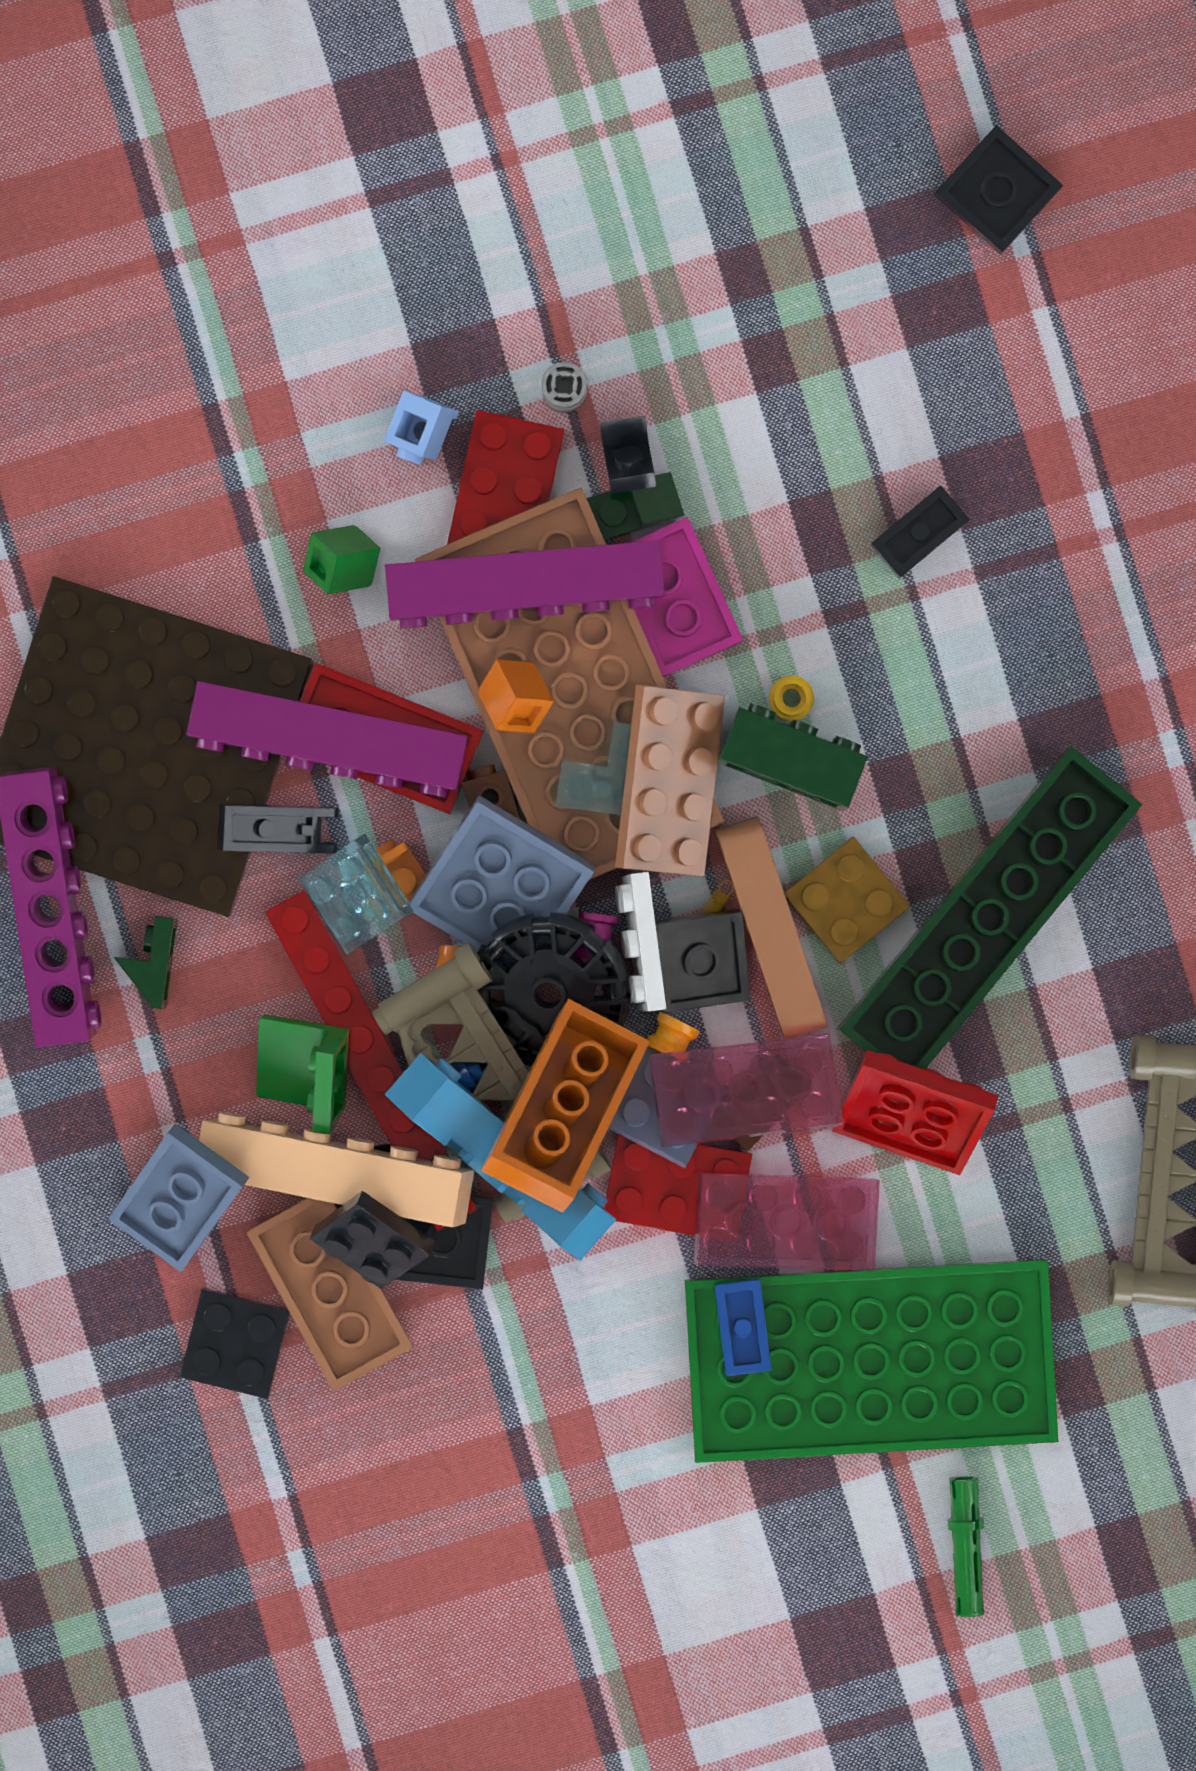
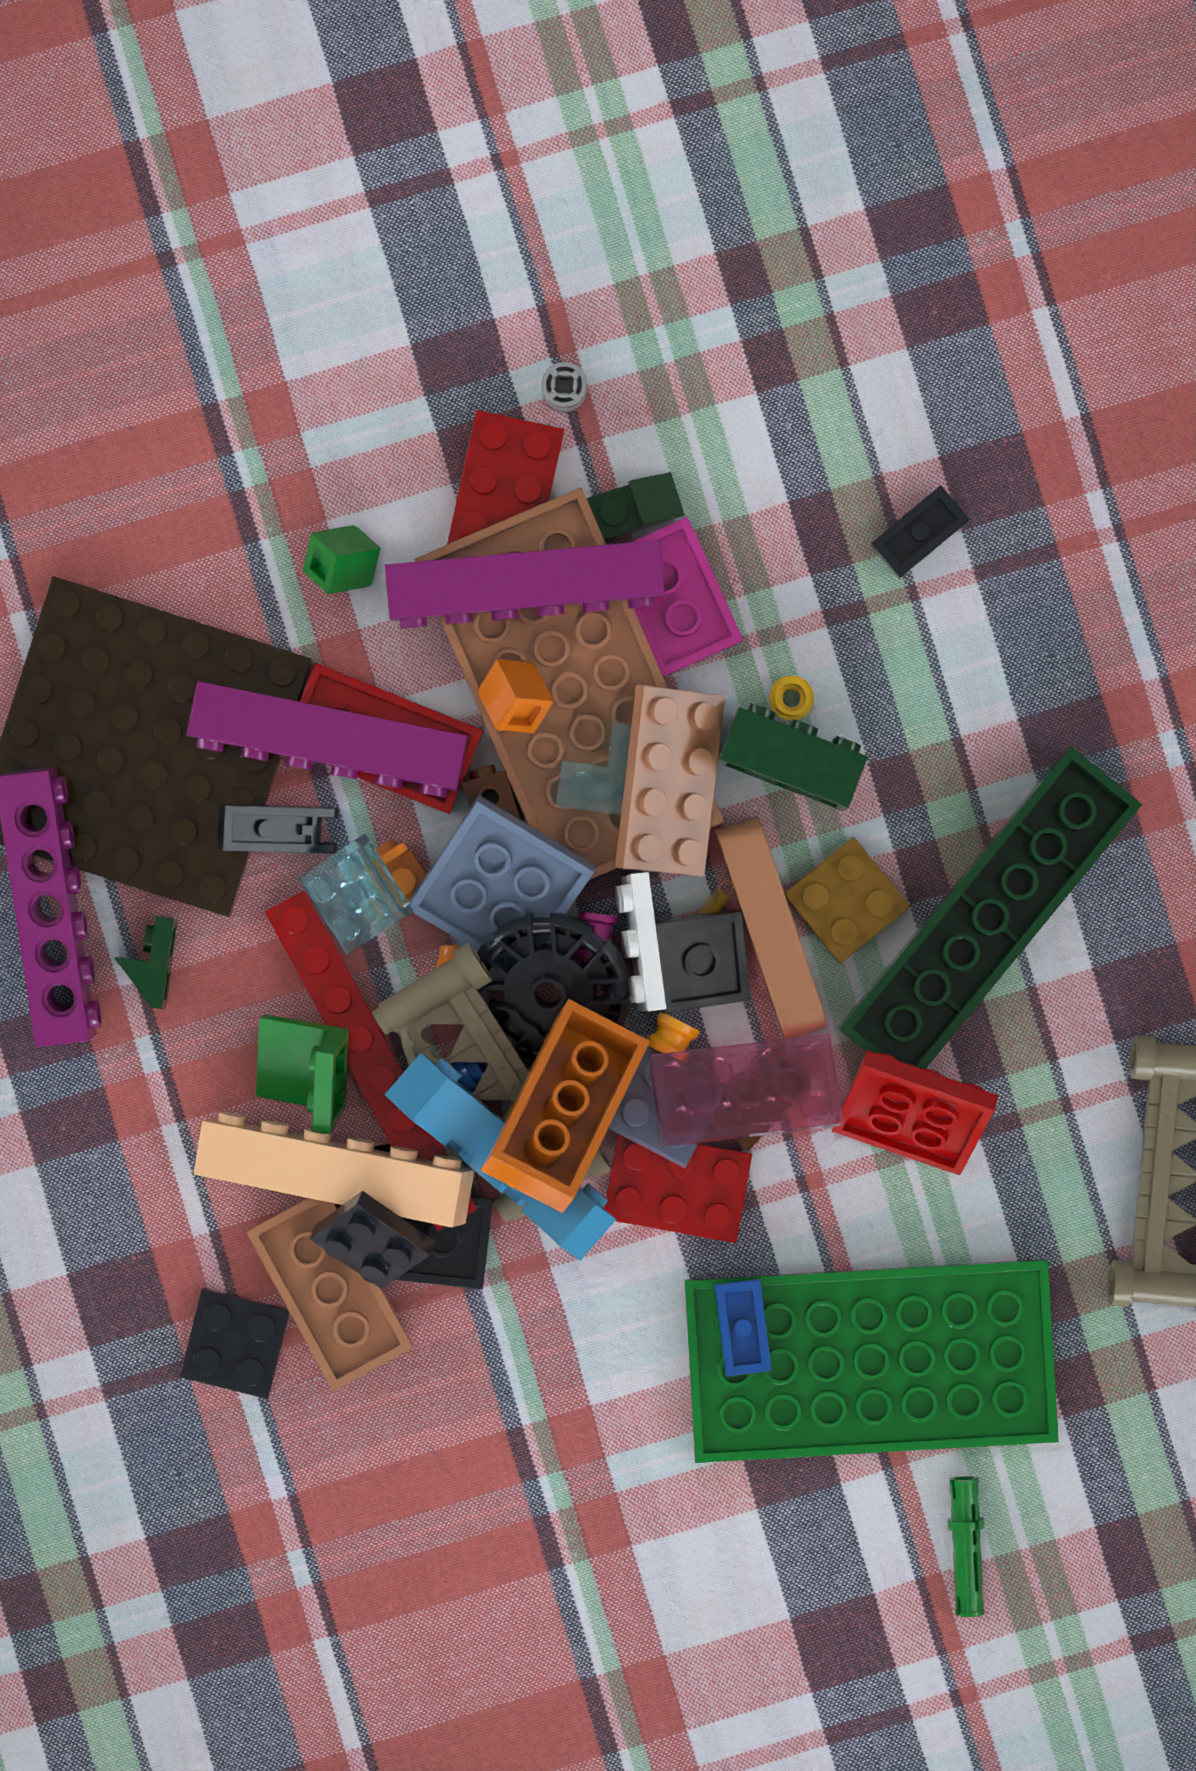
(178, 1197): sand blue plate -> none
(409, 417): light blue brick -> none
(627, 454): black slope -> none
(786, 1221): clear pink plate -> none
(998, 190): black plate -> none

